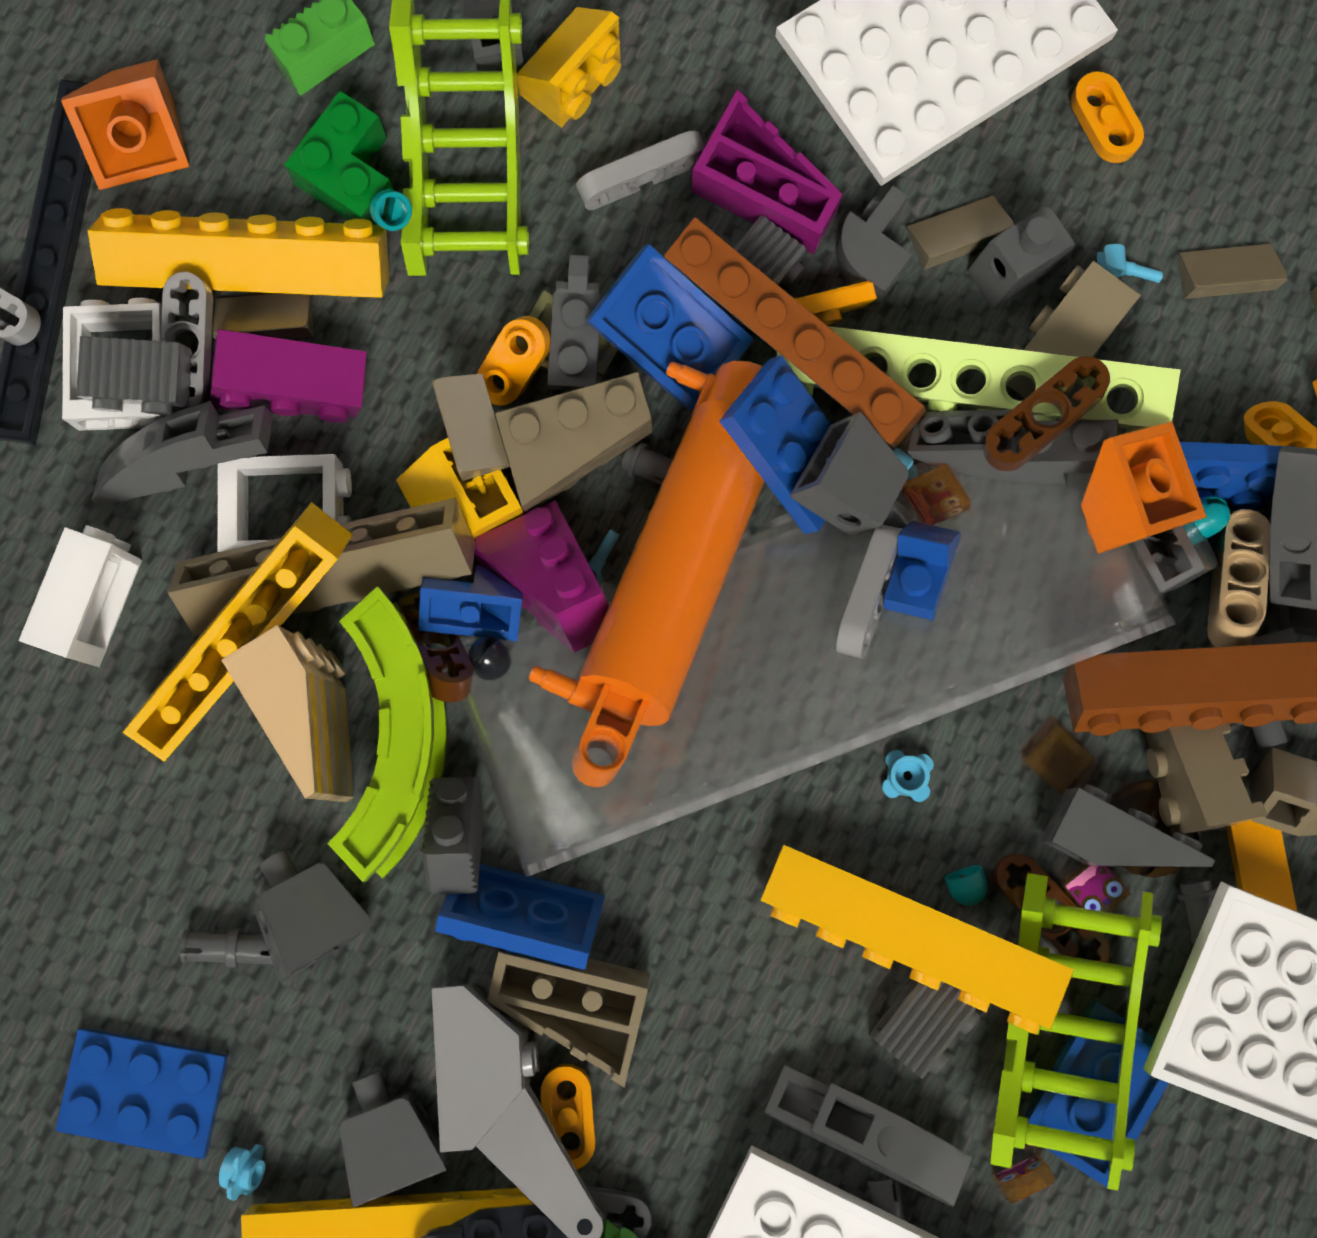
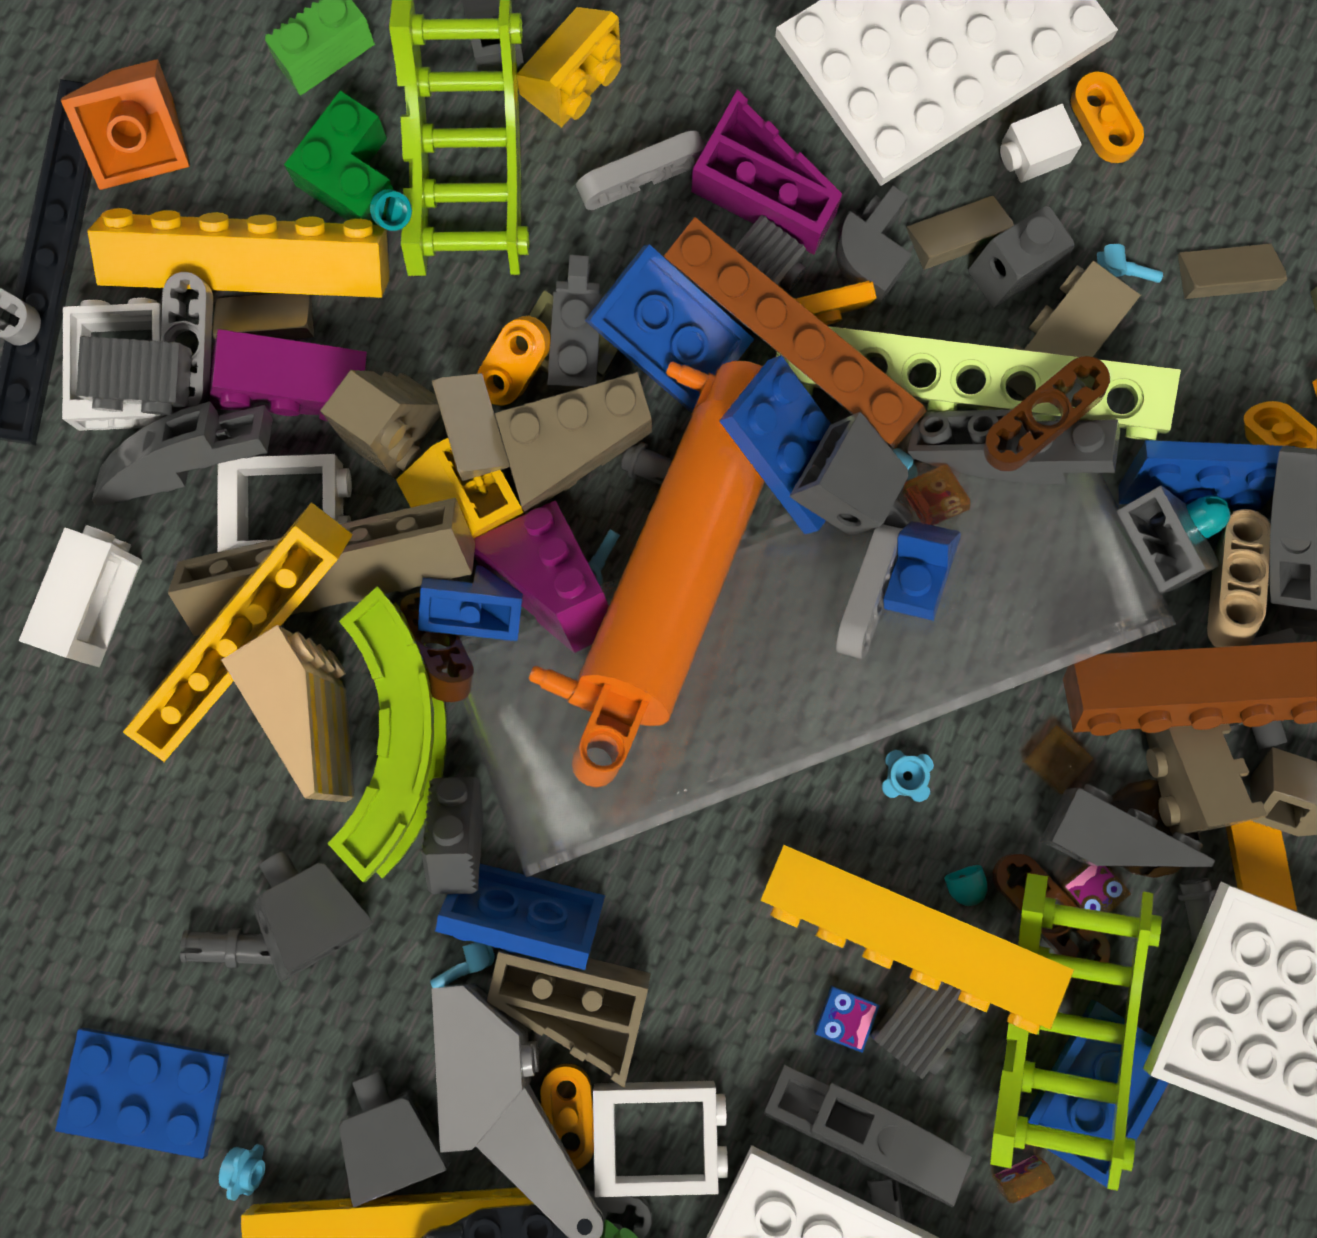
(382, 417): none -> dark tan wedge
(477, 957): none -> medium azure hand
(495, 660): black hinge -> none
(715, 1157): none -> white window
(846, 1019): none -> tile
(1040, 143): none -> white brick
(1139, 488): orange slope -> none

